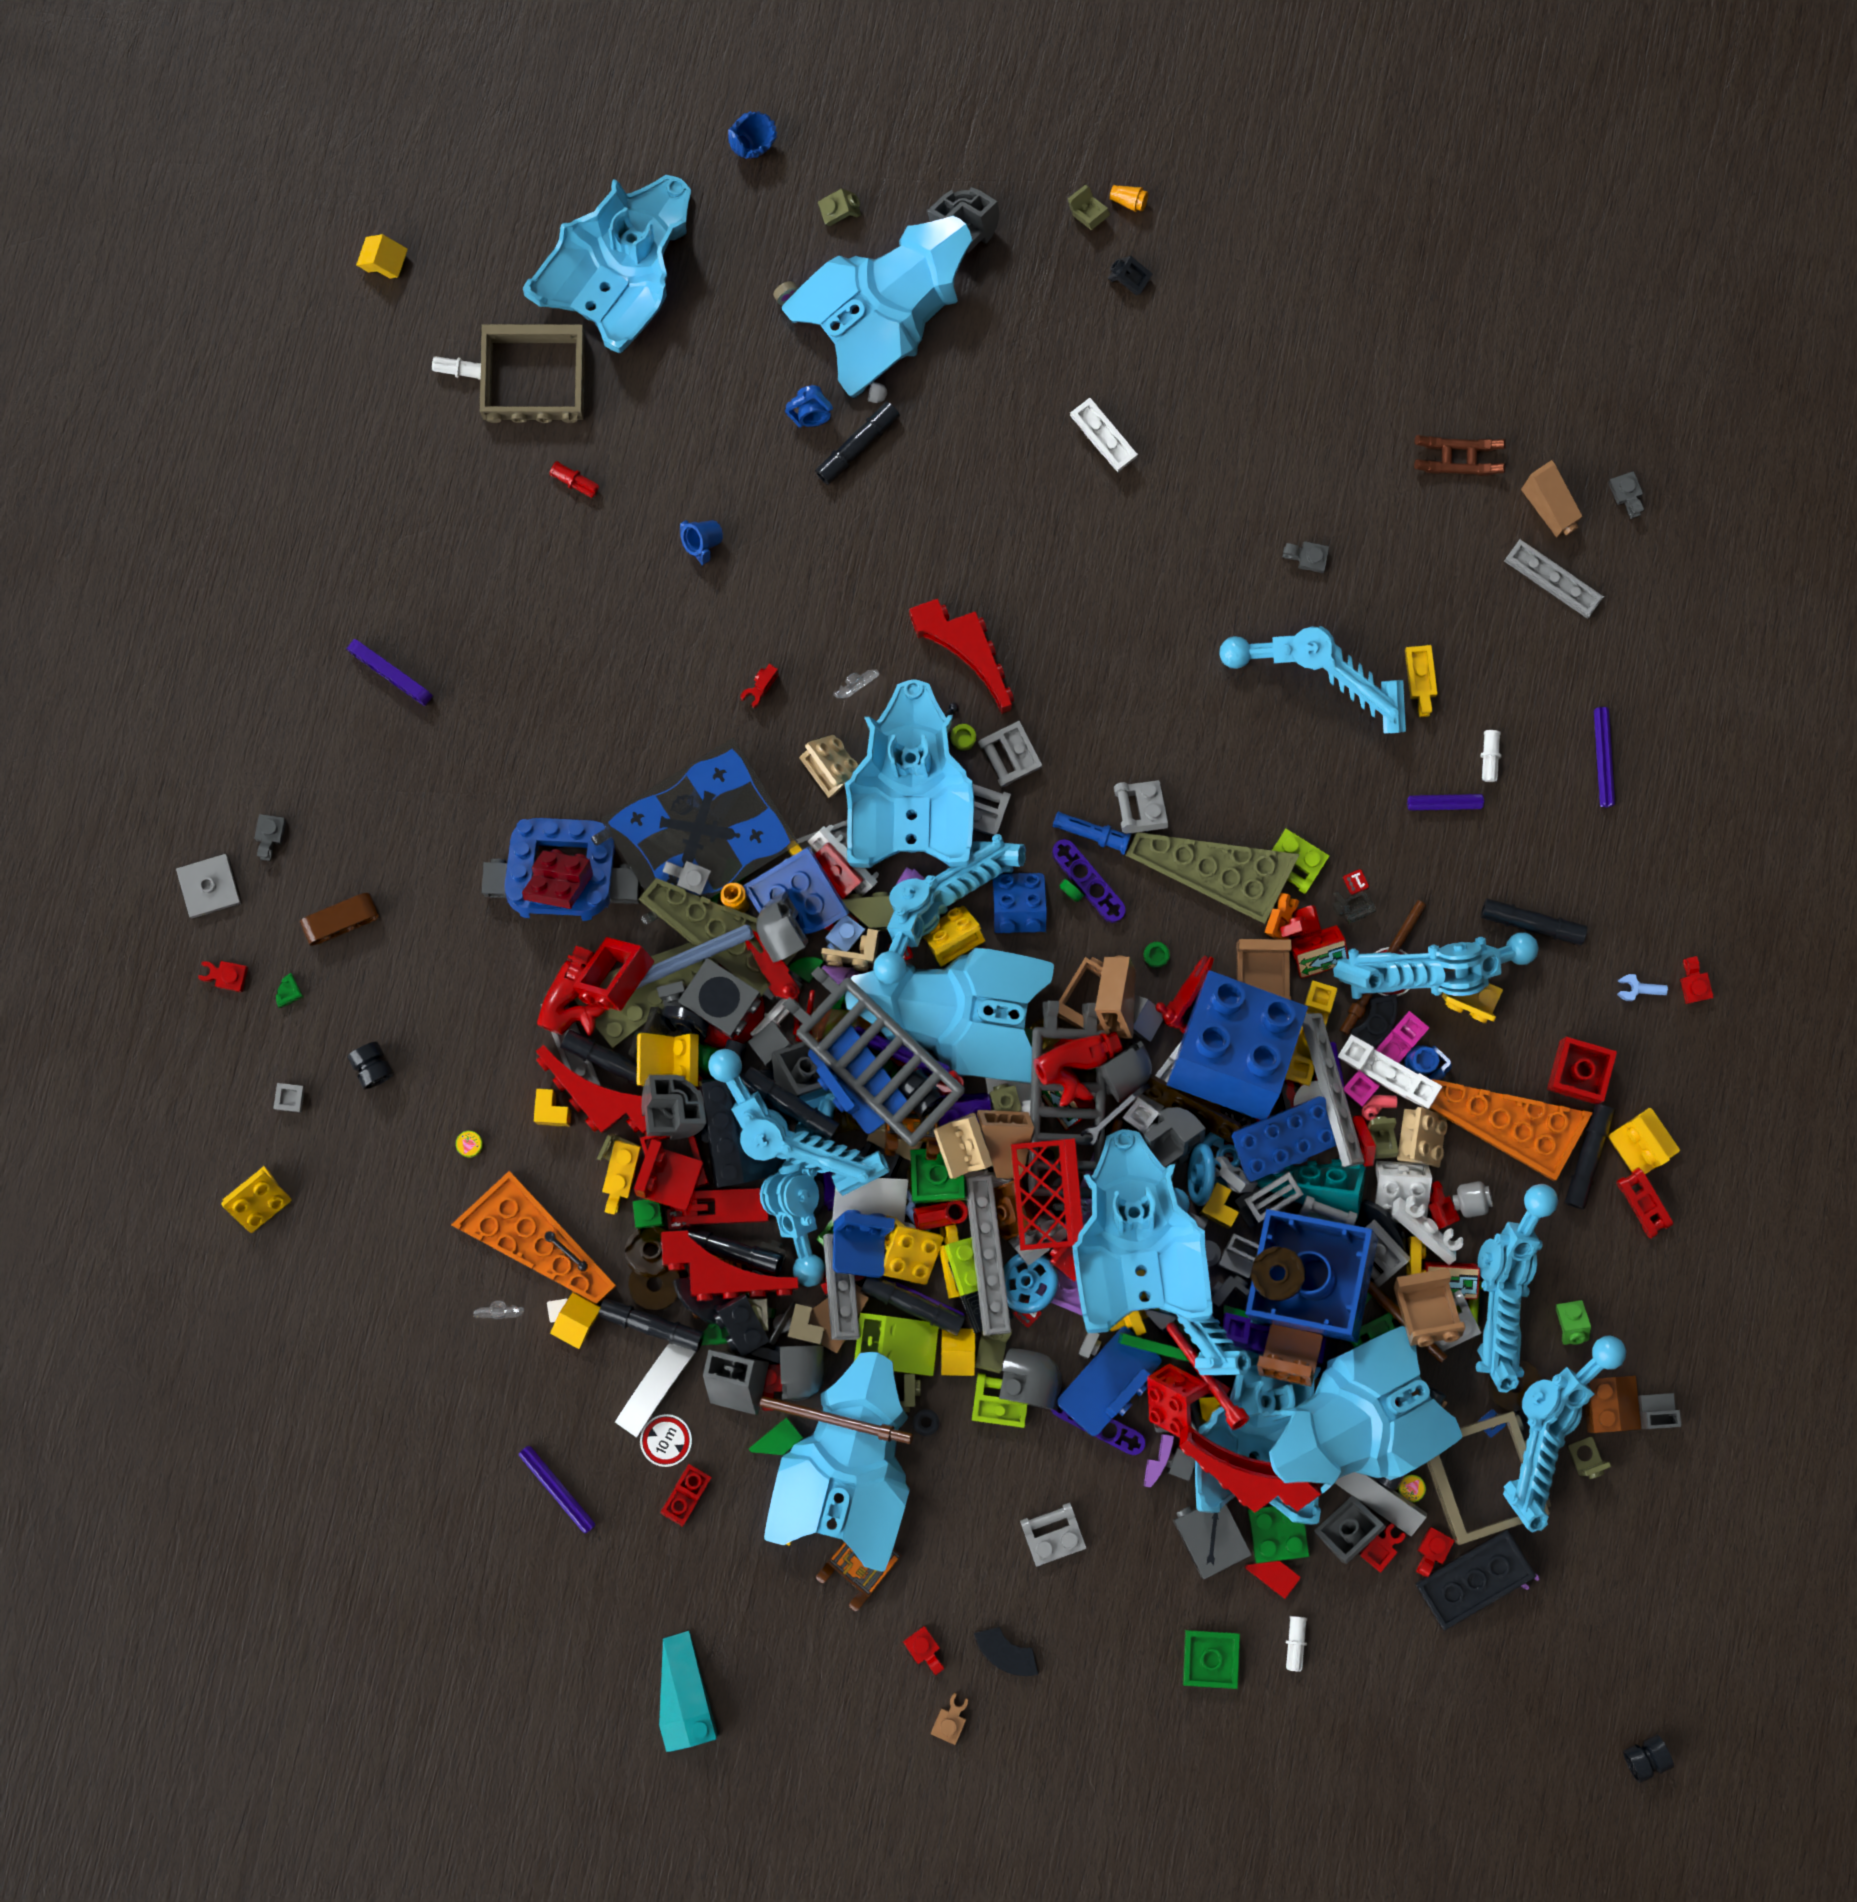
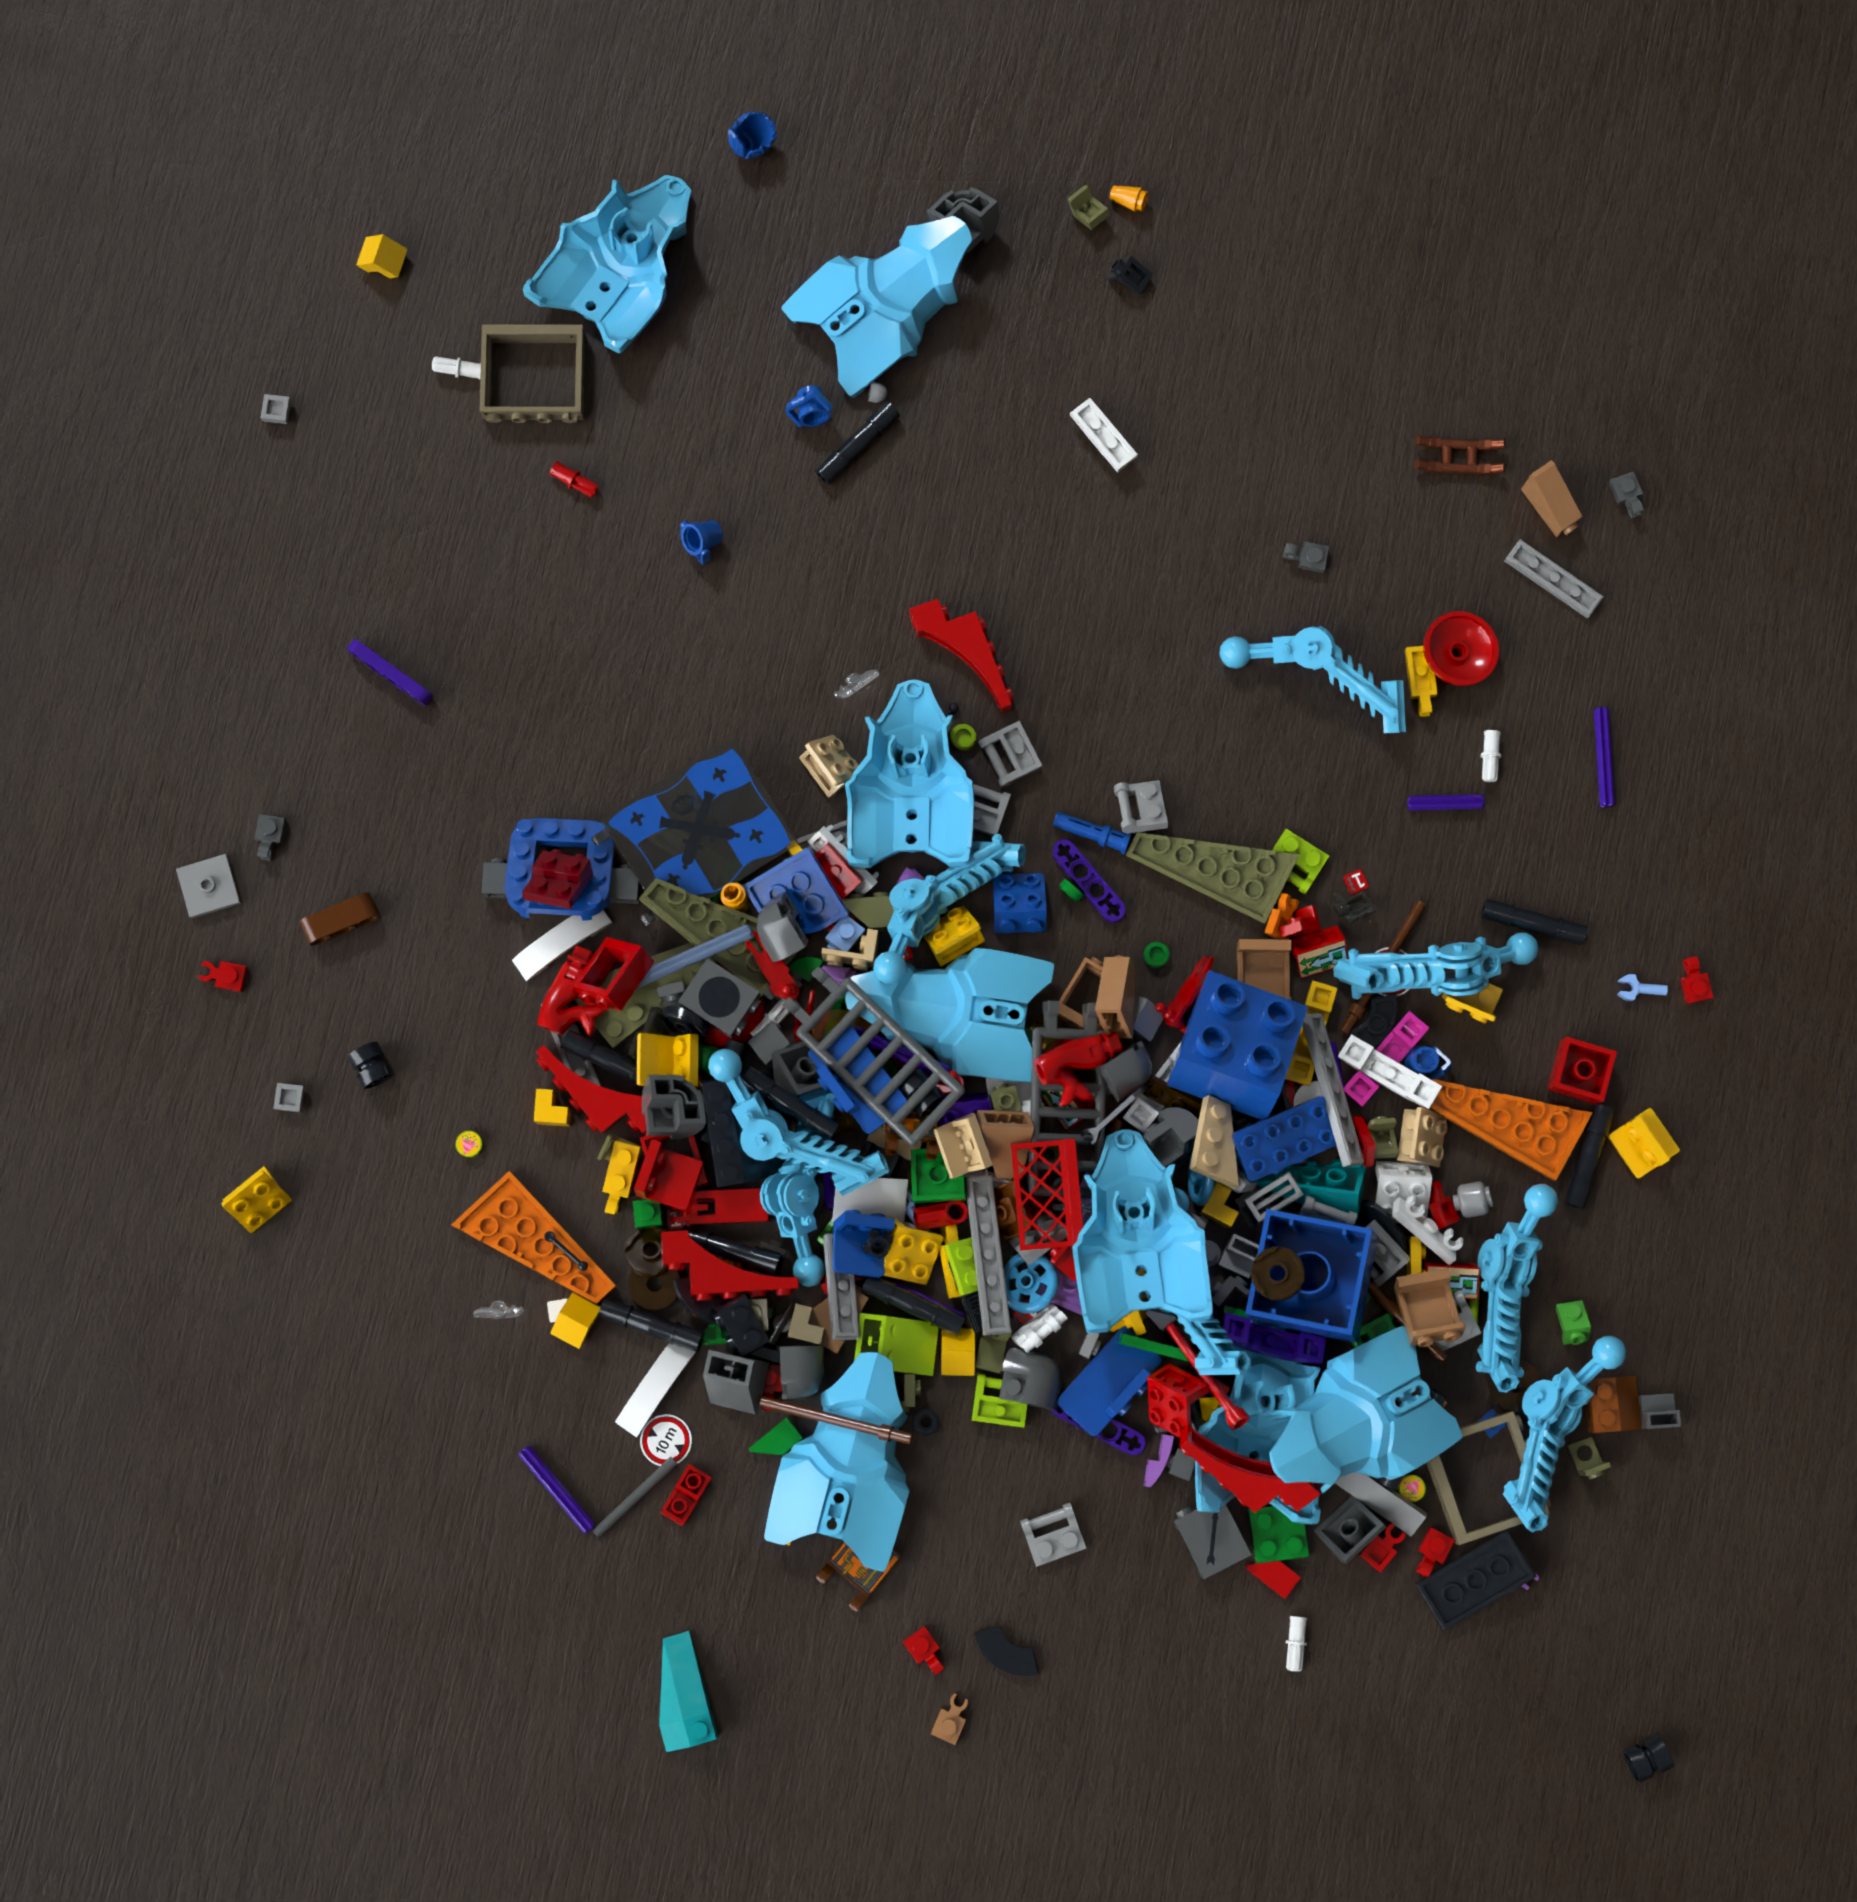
(275, 409): none -> light grey plate
(288, 991): green tile -> none
(558, 942): none -> white slope
(634, 1497): none -> dark grey bar
(690, 877): light grey plate -> none
(764, 680): red plate -> none
(784, 292): dark tan tile -> none
(839, 206): olive bracket -> none
(877, 1250): none -> black plate
(1039, 1327): none -> white plate
(1211, 1659): green plate -> none
(1213, 1146): none -> tan wing
(1290, 1355): dark orange bracket -> none
(1376, 1103): coral arm -> none
(1470, 638): none -> red dish
(1645, 1202): red plate -> none

